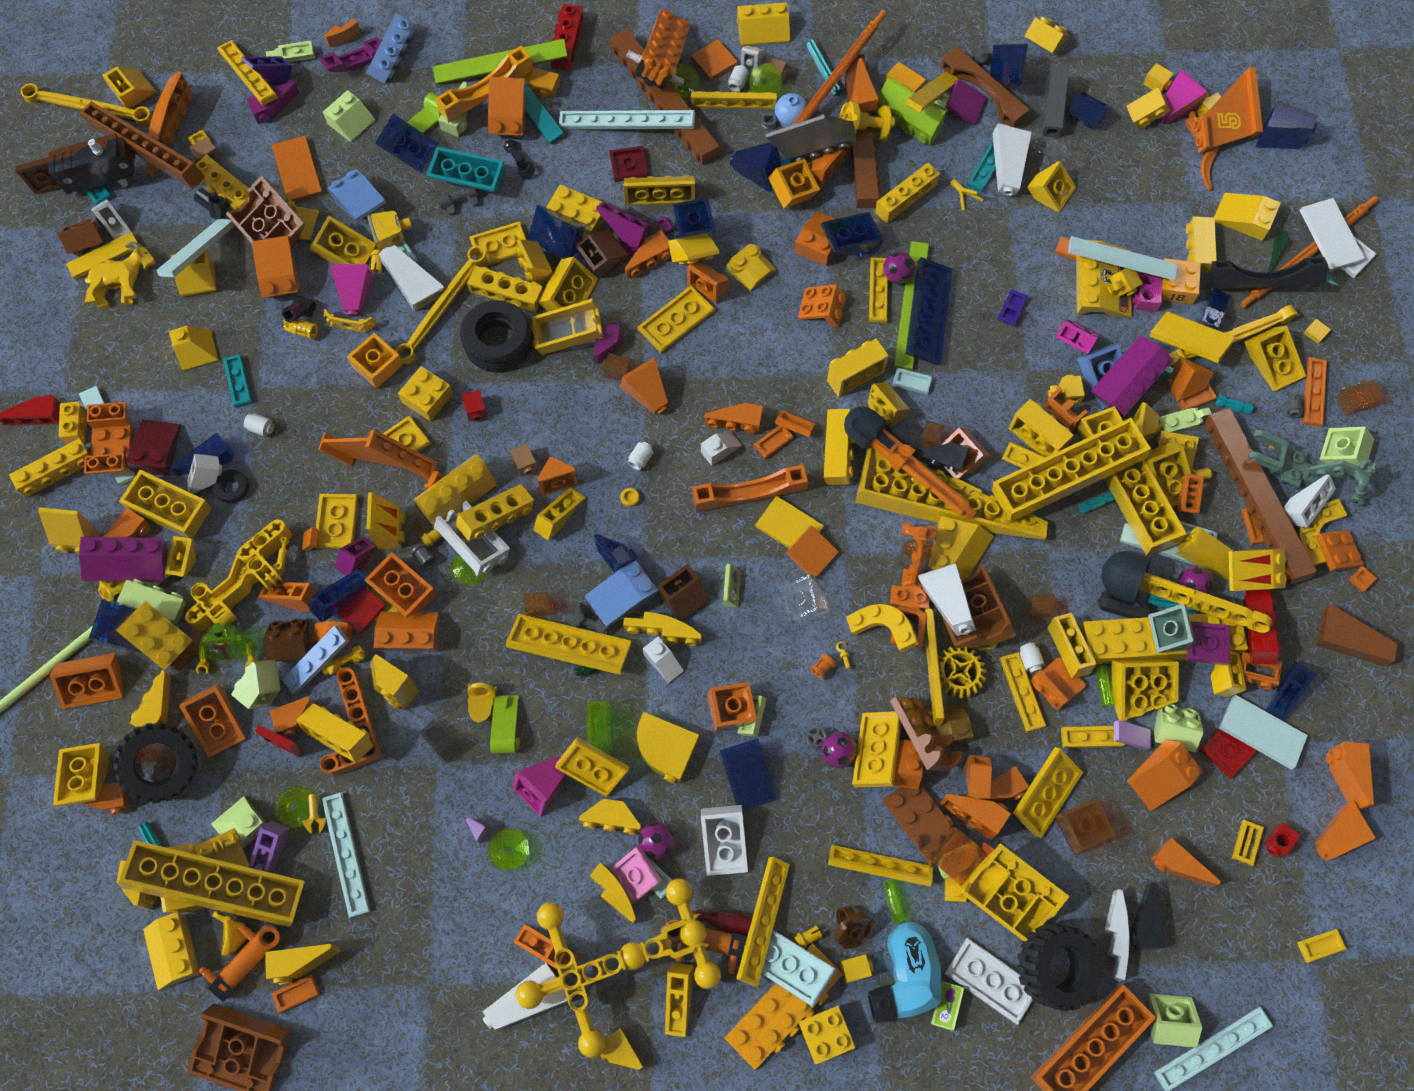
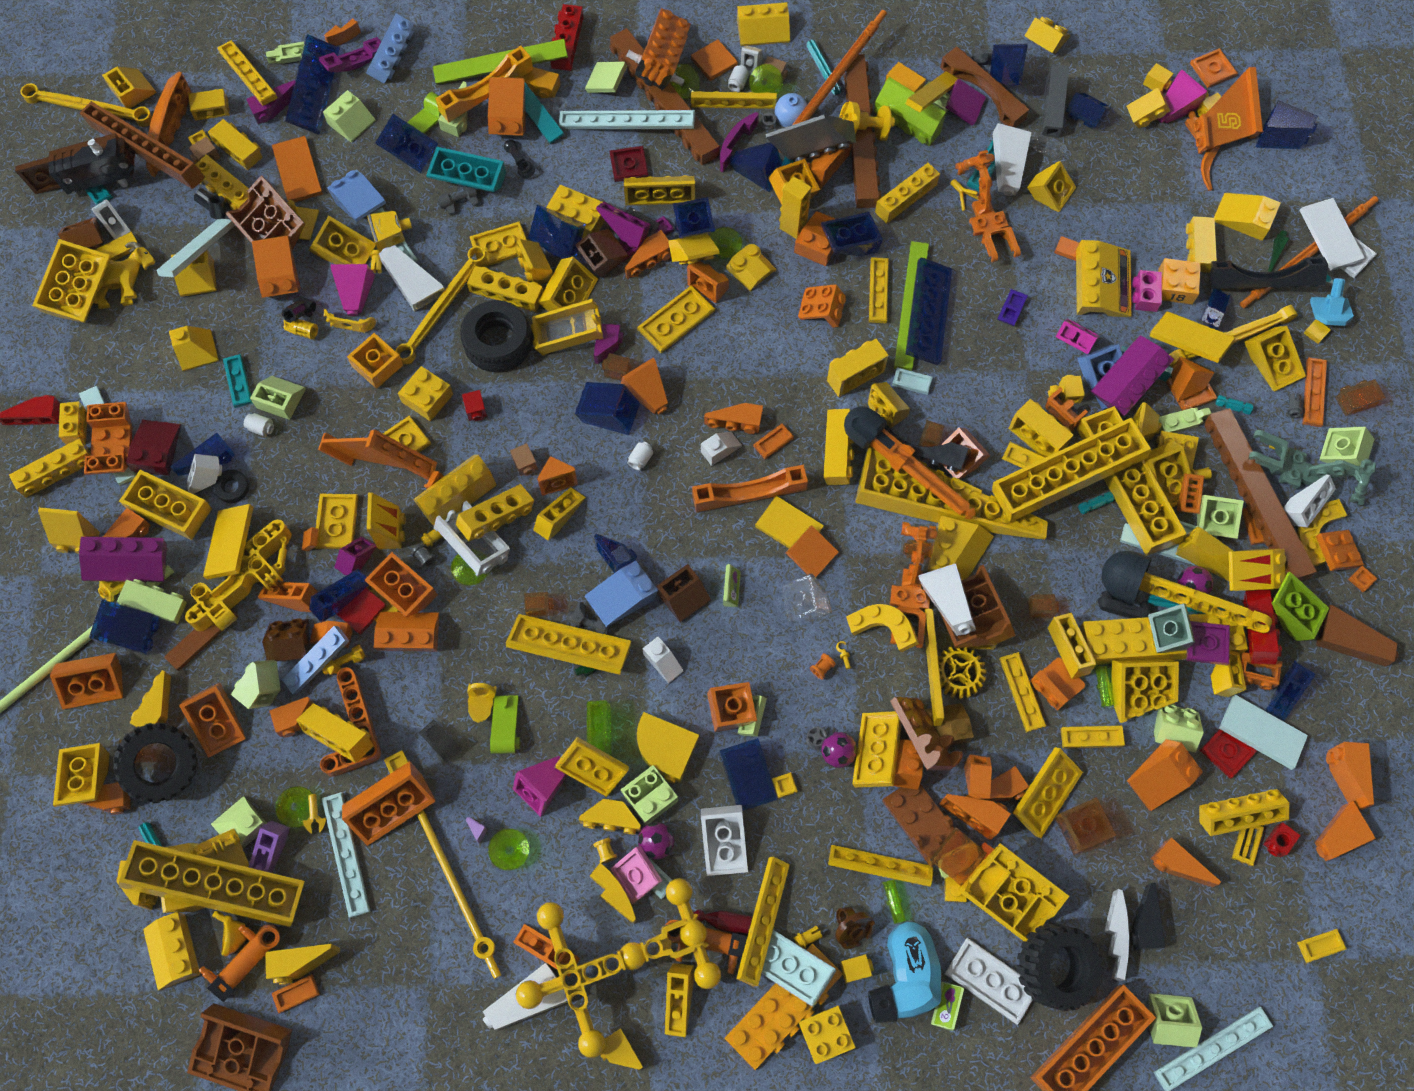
(71, 281): none -> yellow slope
(154, 635): yellow brick -> none
(181, 556): yellow slope -> none
(209, 104): none -> yellow brick
(224, 643): clear neon green torso -> none
(228, 542): none -> yellow tile
(235, 144): none -> yellow brick
(273, 68): dark purple slope -> none
(277, 396): none -> yellowish green slope
(279, 741): red tile -> none
(311, 86): none -> clear blue plate
(387, 803): none -> orange slope
(392, 683): yellow wedge -> none
(393, 763): none -> yellow bar
(605, 850): none -> yellow bush
(606, 77): none -> yellowish green tile
(607, 406): none -> clear blue slope
(629, 497): yellow tile -> none
(649, 795): none -> yellowish green slope
(671, 628): yellow slope -> none
(726, 236): none -> clear neon green dish
(745, 126): none -> magenta slope
(784, 785): none -> yellow tile
(794, 206): none -> yellow brick
(795, 423): orange tile -> none
(863, 90): orange slope -> none
(899, 267): magenta piece -> none
(986, 220): none -> orange piece
(1031, 657): white brick -> none
(1122, 258): light aqua tile -> none
(1124, 282): yellow brick -> none
(1132, 735): lavender tile -> none
(1213, 68): none -> orange tile
(1220, 516): none -> yellowish green slope
(1244, 812): none -> yellow brick
(1299, 609): none -> lime slope
(1334, 308): none -> medium azure piece

